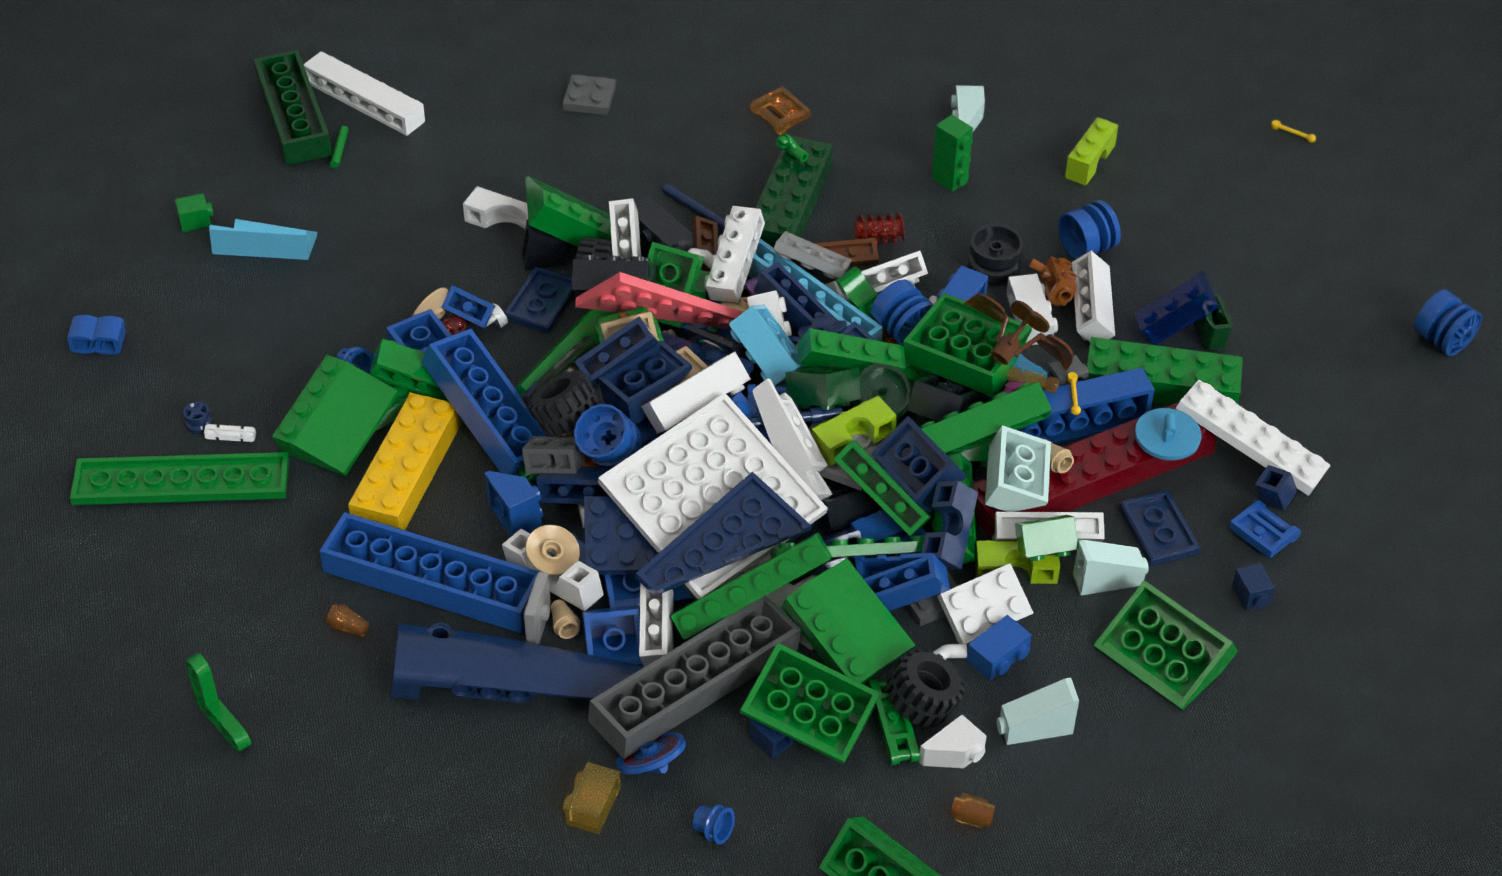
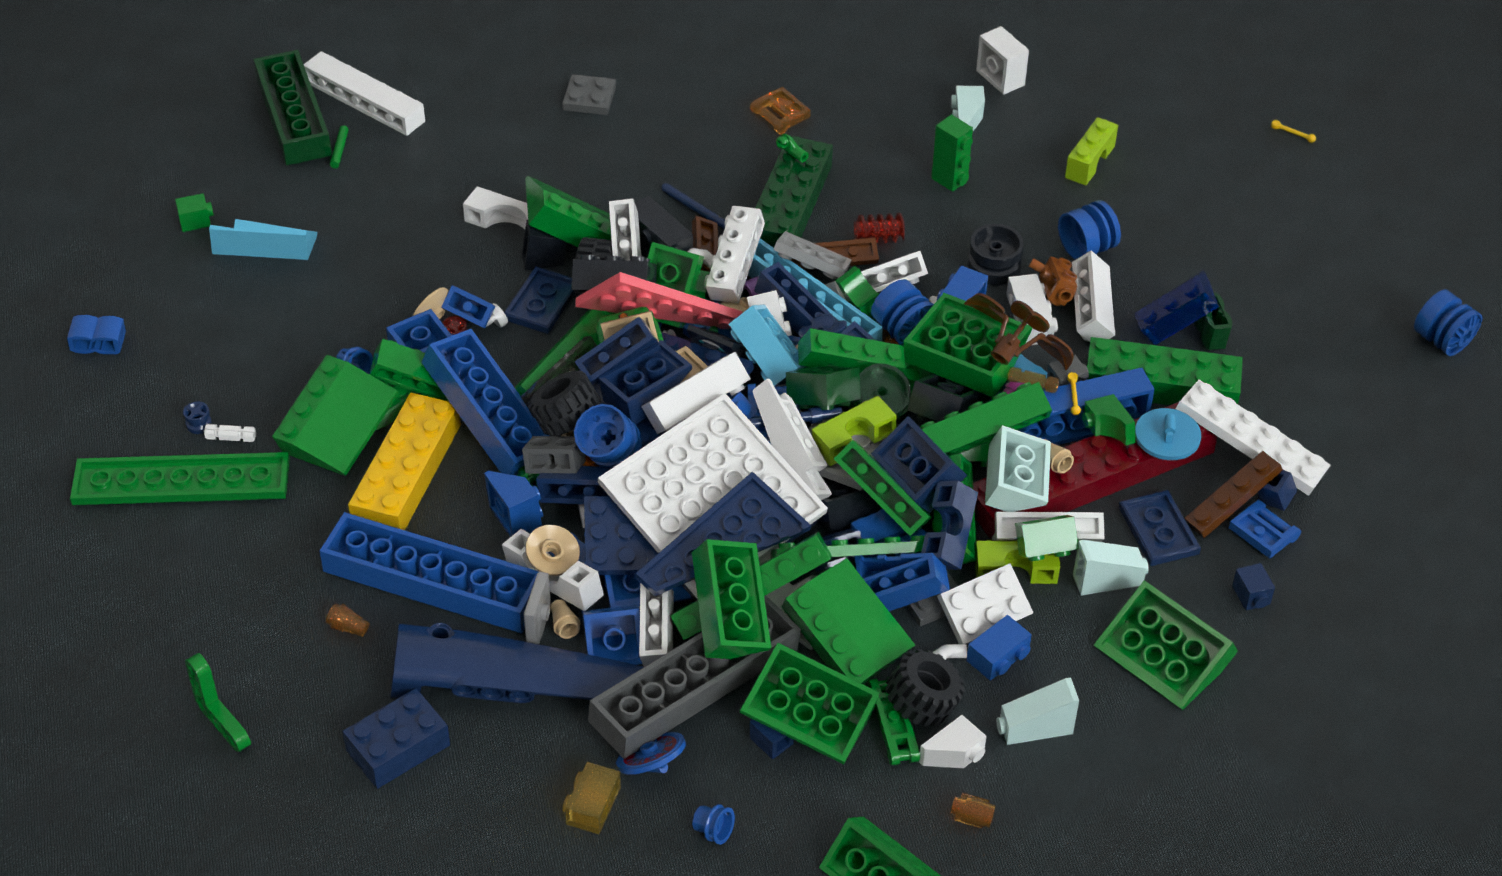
(396, 738): none -> dark blue brick
(730, 599): none -> green slope
(1002, 60): none -> white brick
(1109, 418): none -> green arch
(1233, 494): none -> reddish brown plate

